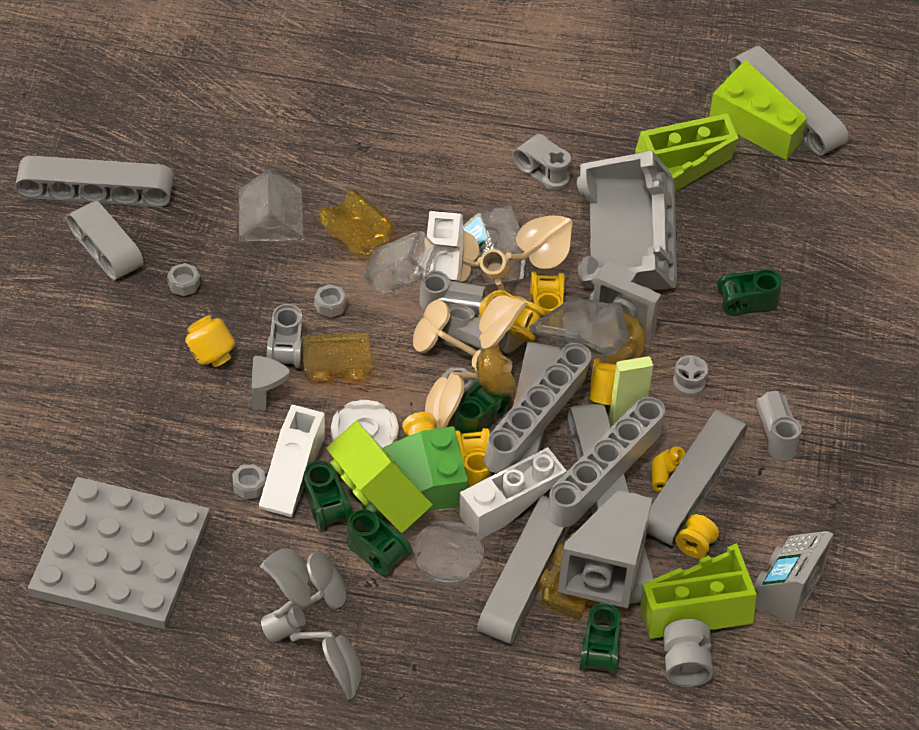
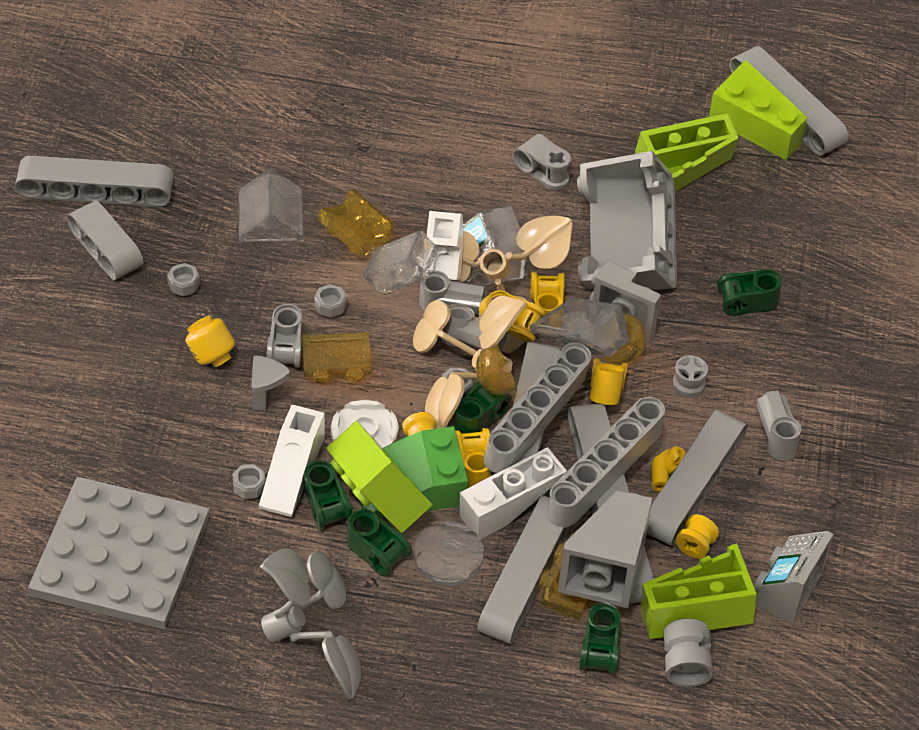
(630, 384): yellowish green tile -> none

